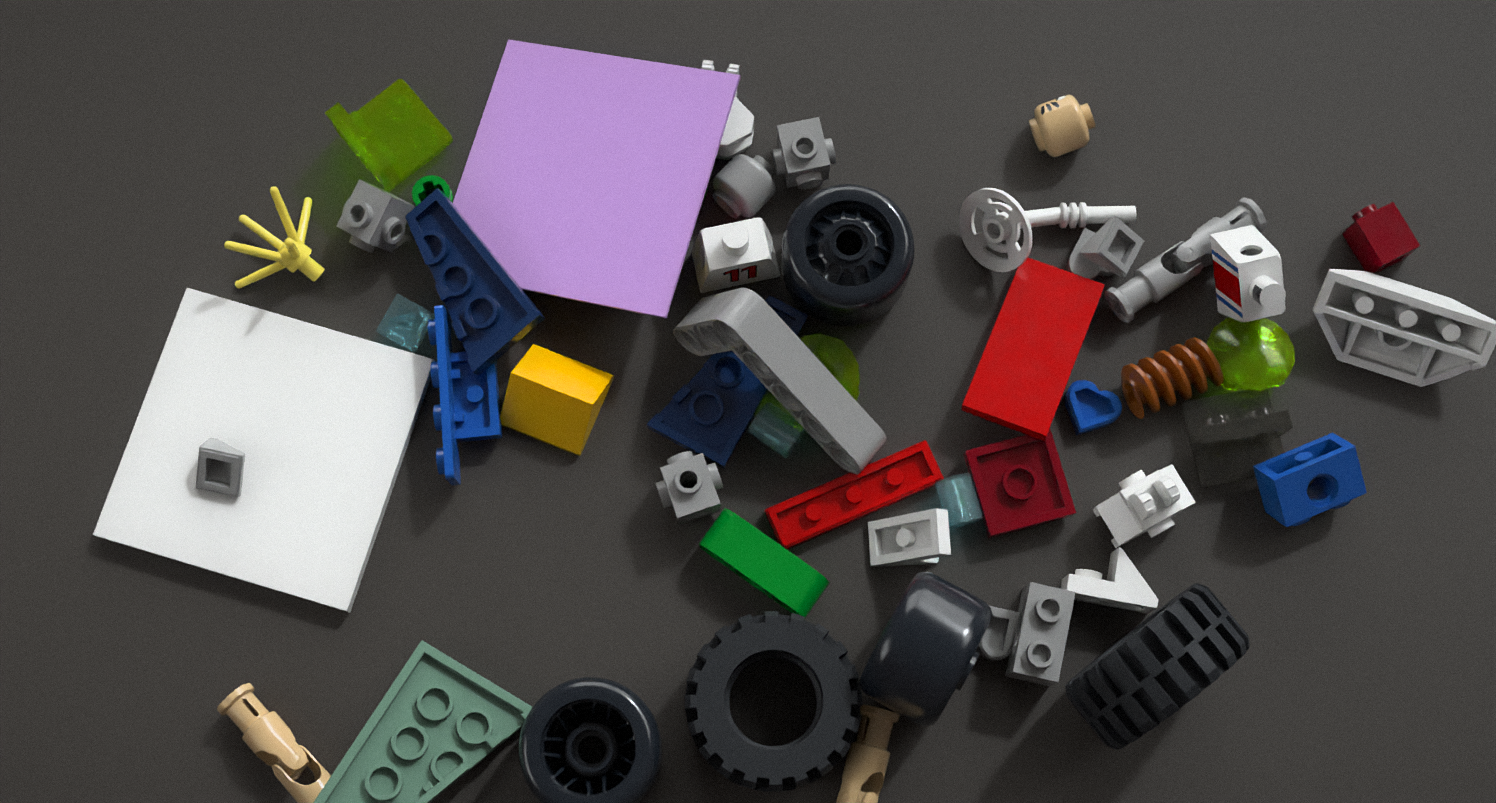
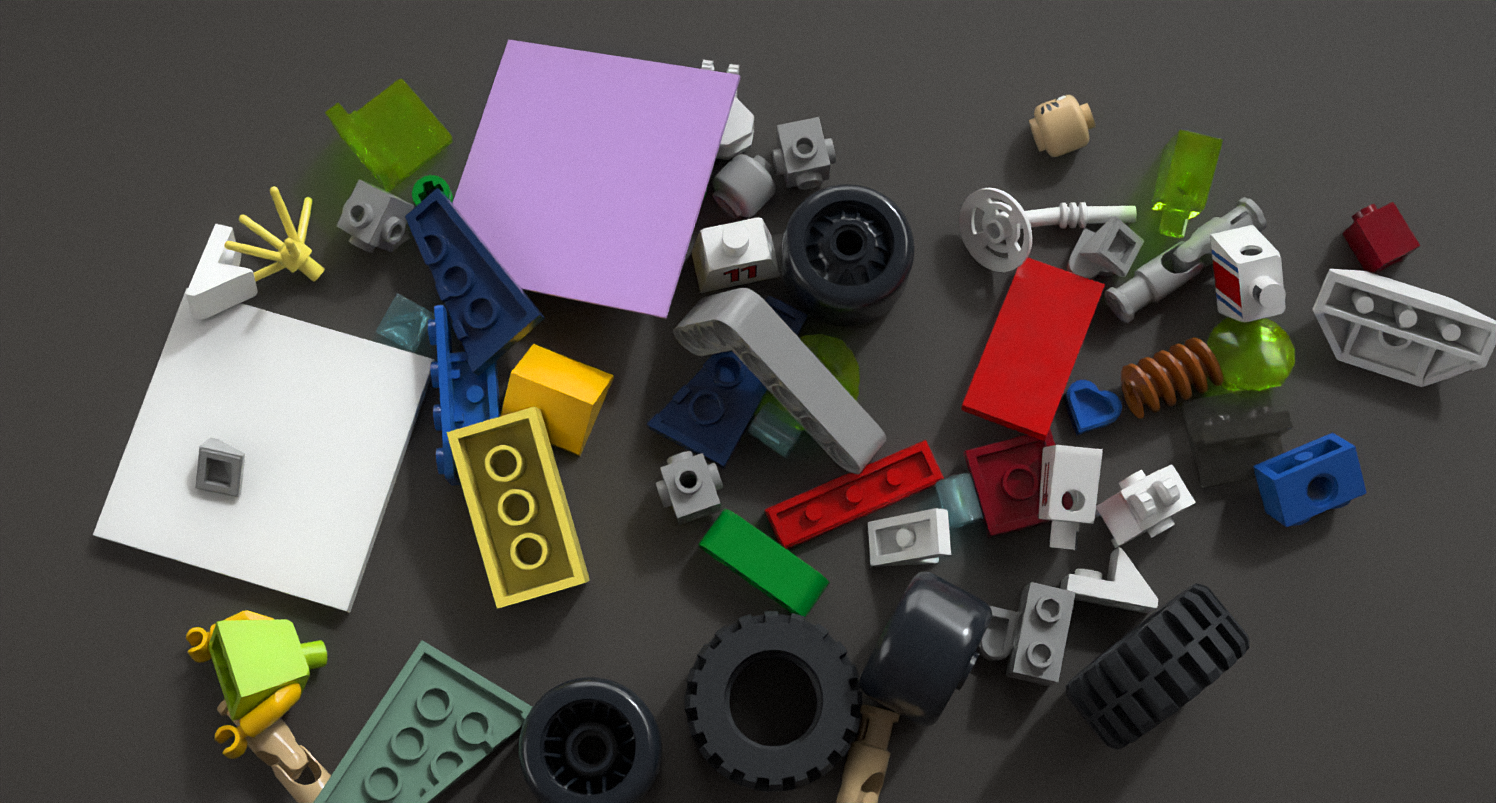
(218, 278): none -> white slope
(258, 670): none -> torso
(518, 507): none -> light yellow brick
(1070, 471): none -> white torso
(1189, 164): none -> clear neon green torso

